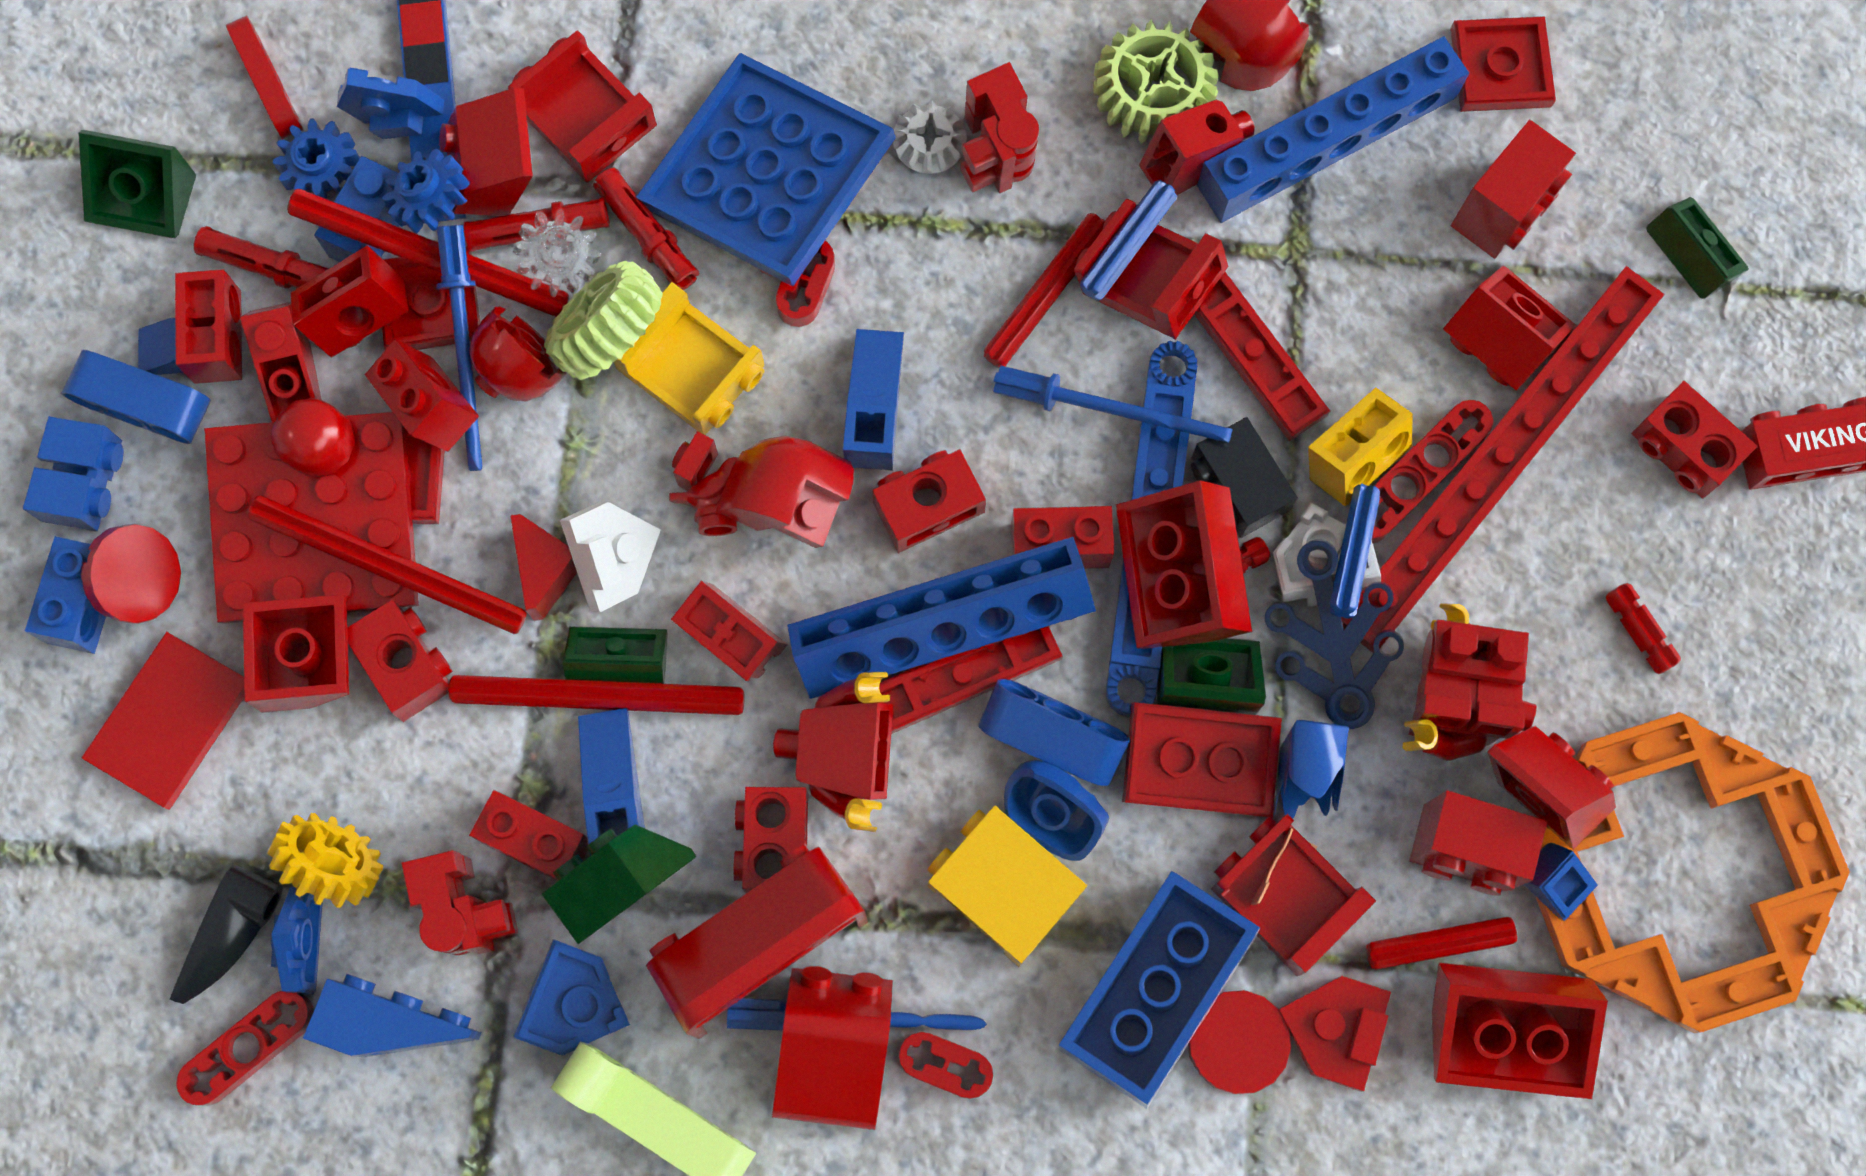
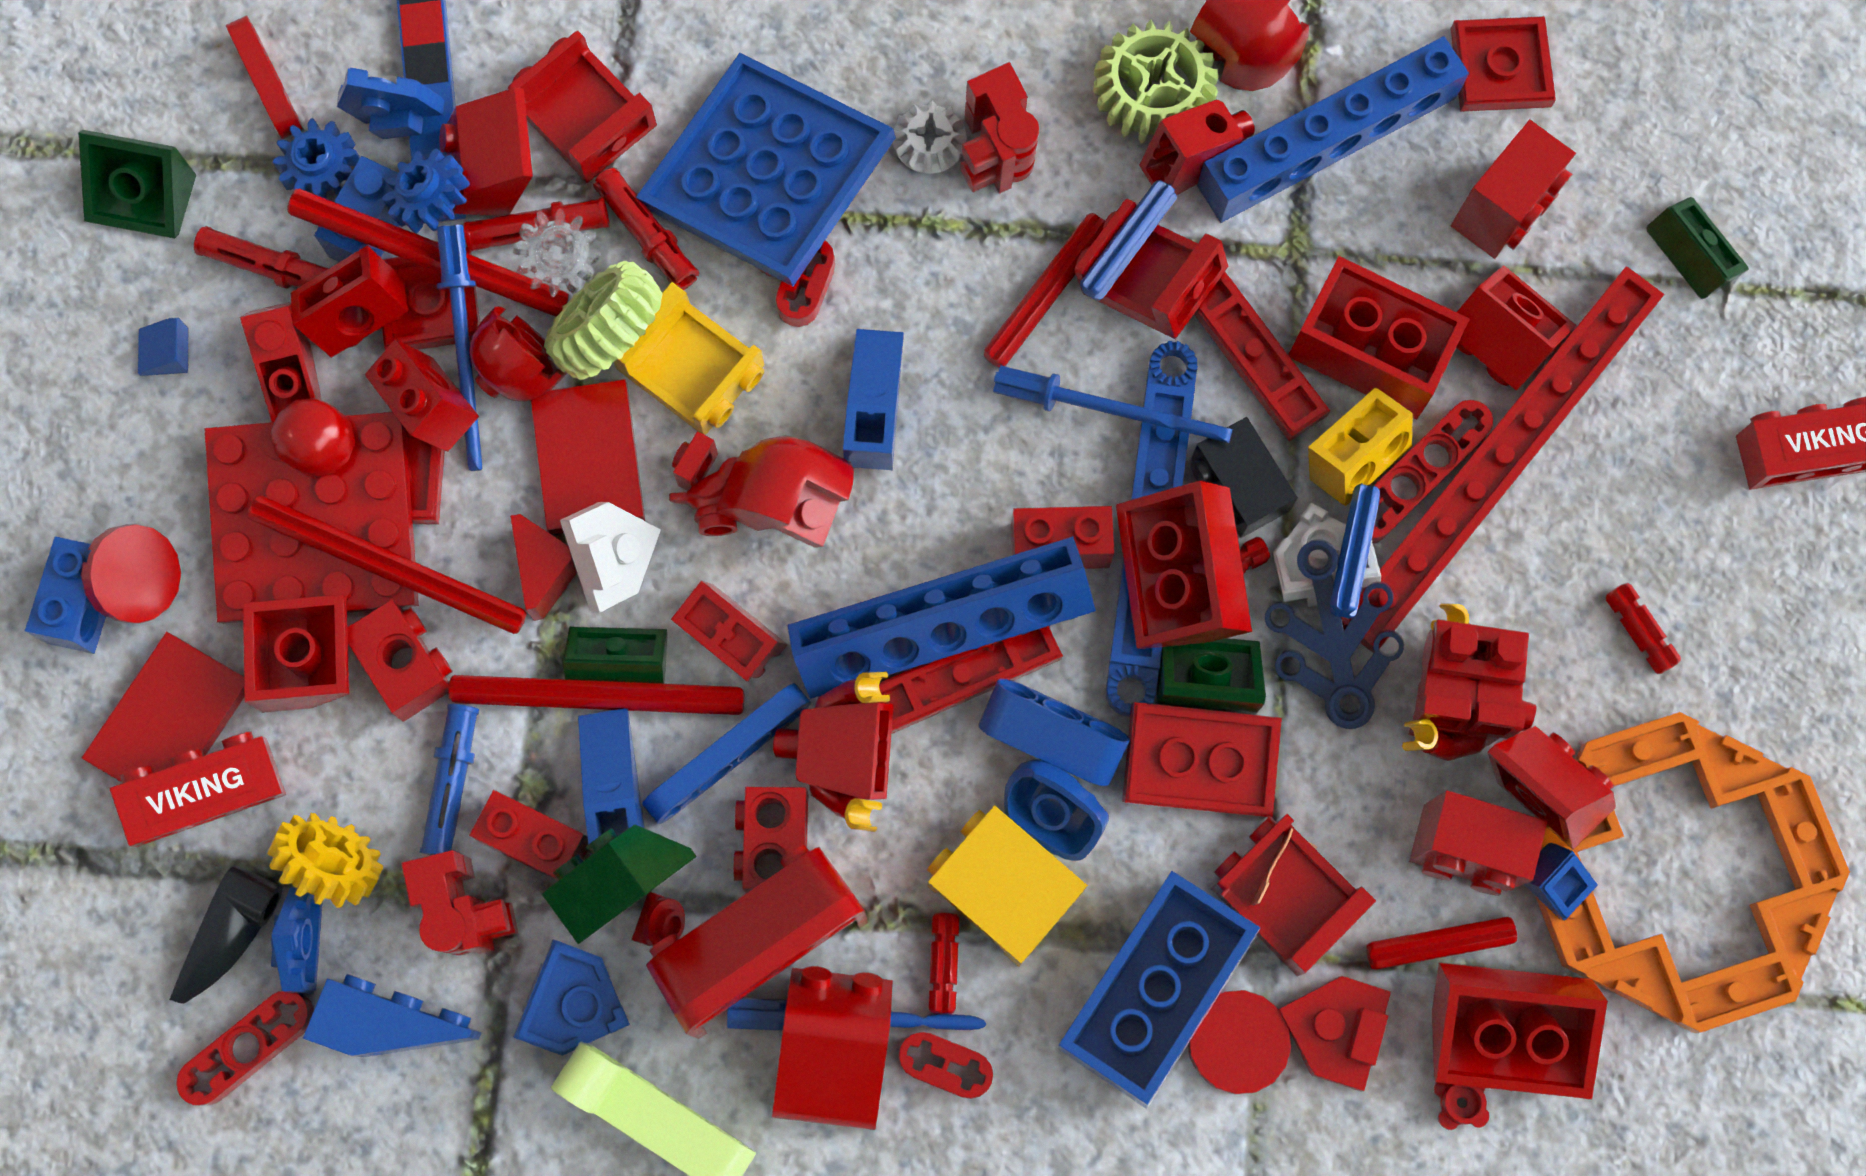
(75, 488): blue piece -> none
(136, 396): blue beam -> none
(196, 789): none -> red brick
(208, 326): red brick -> none
(461, 721): none -> blue pin
(586, 450): none -> red tile
(658, 919): none -> red plate
(725, 753): none -> blue beam
(913, 523): red brick -> none
(943, 963): none -> red axle
(1312, 765): blue piece -> none
(1378, 336): none -> red slope
(1452, 1115): none -> red plate
(1700, 430): red brick -> none

